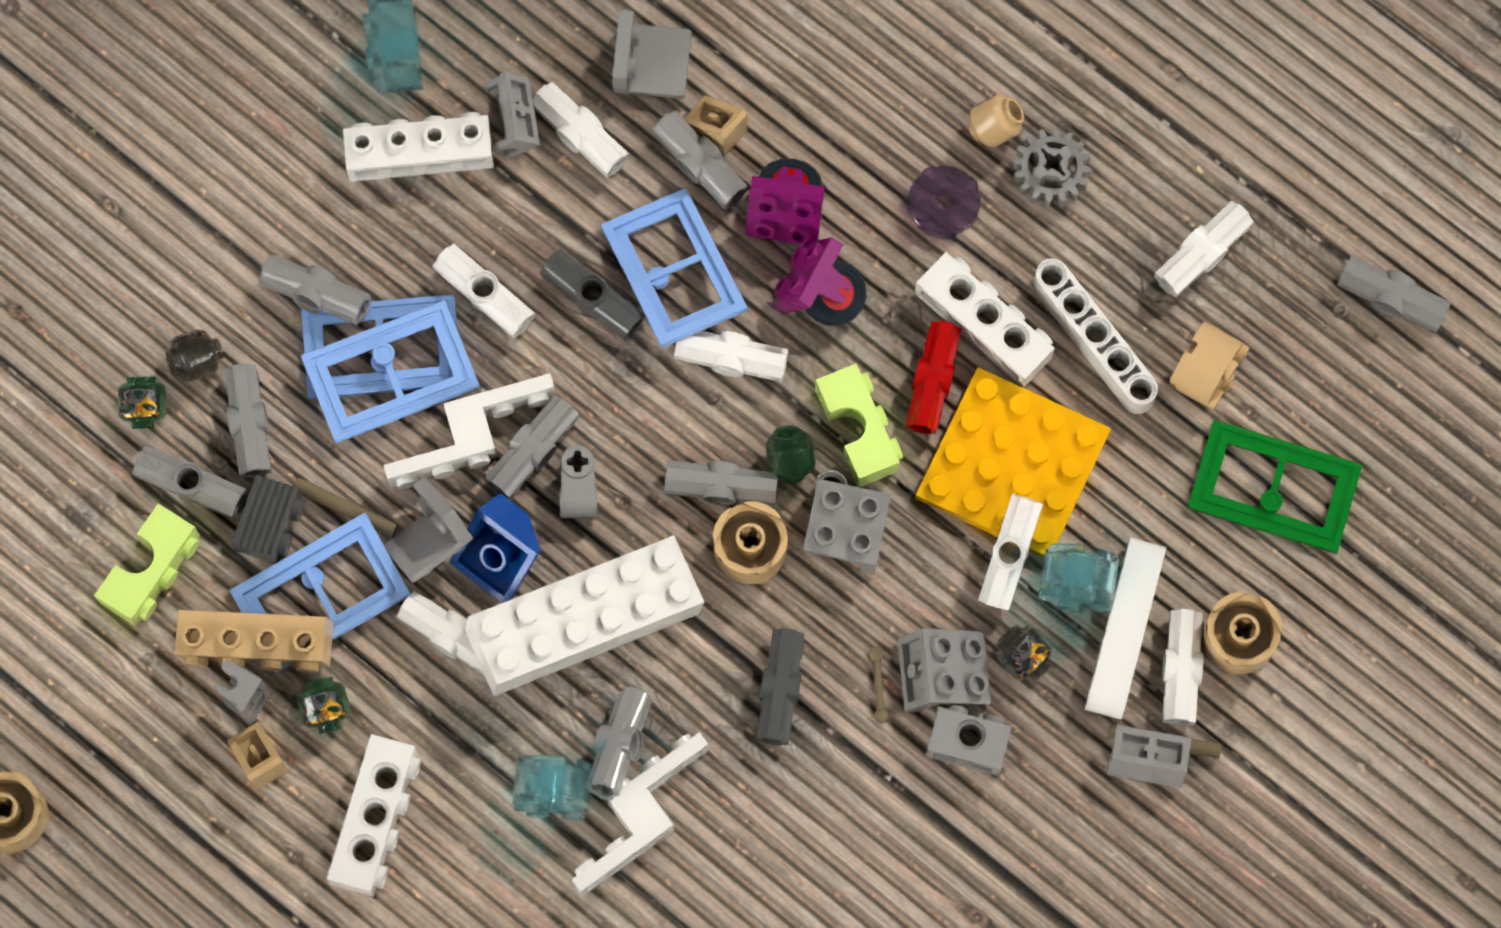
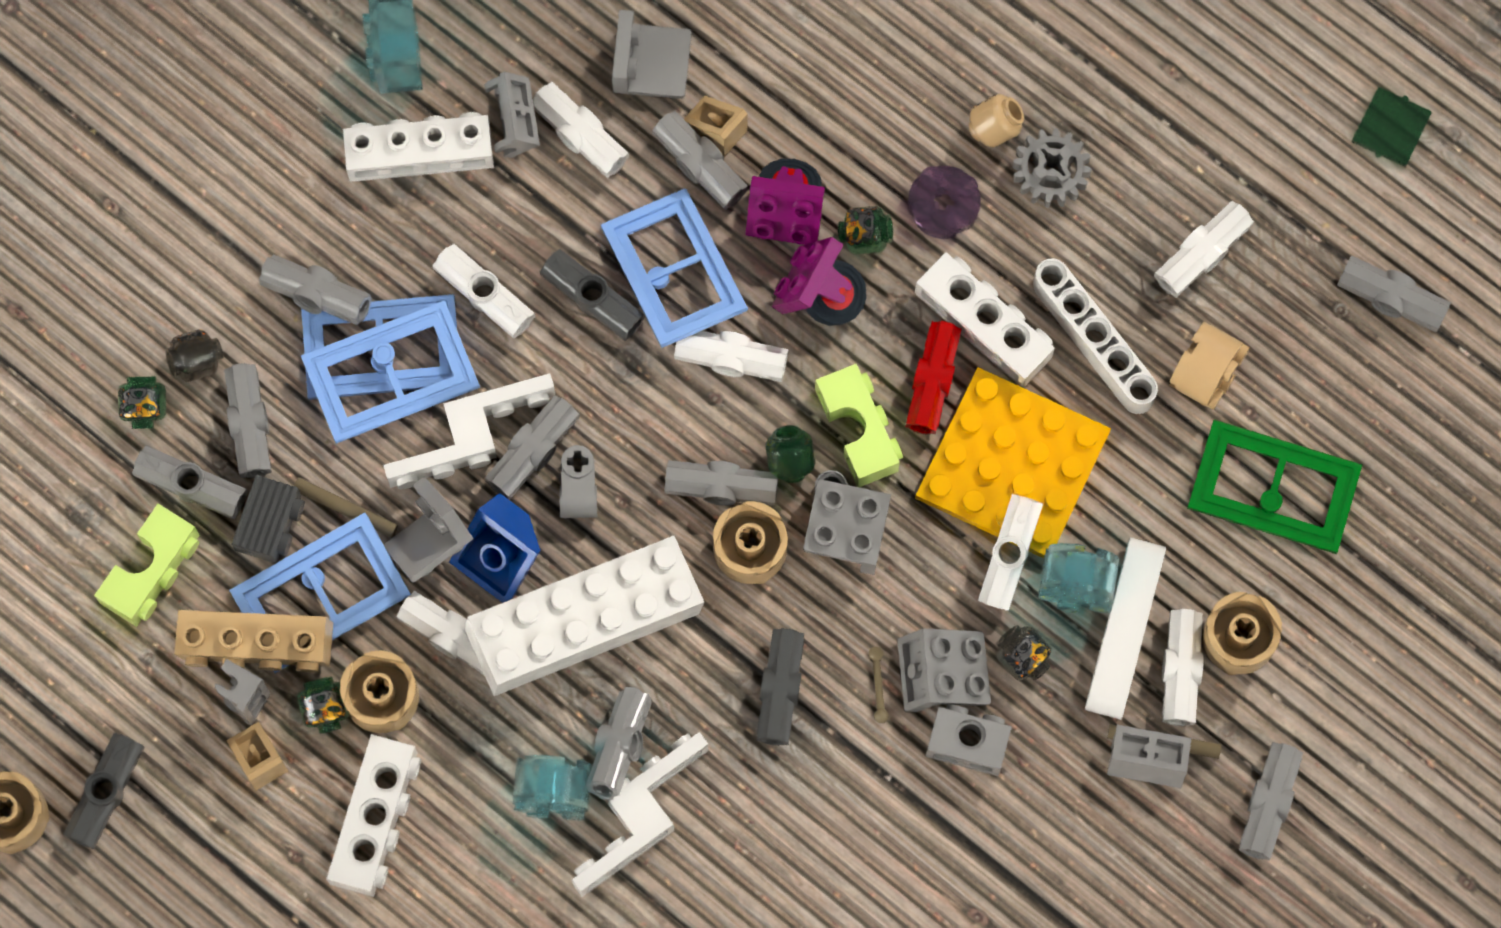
(93, 813): none -> dark grey piece
(367, 675): none -> tan brick
(866, 230): none -> head
(1270, 801): none -> light grey piece
(1391, 126): none -> clear green piece

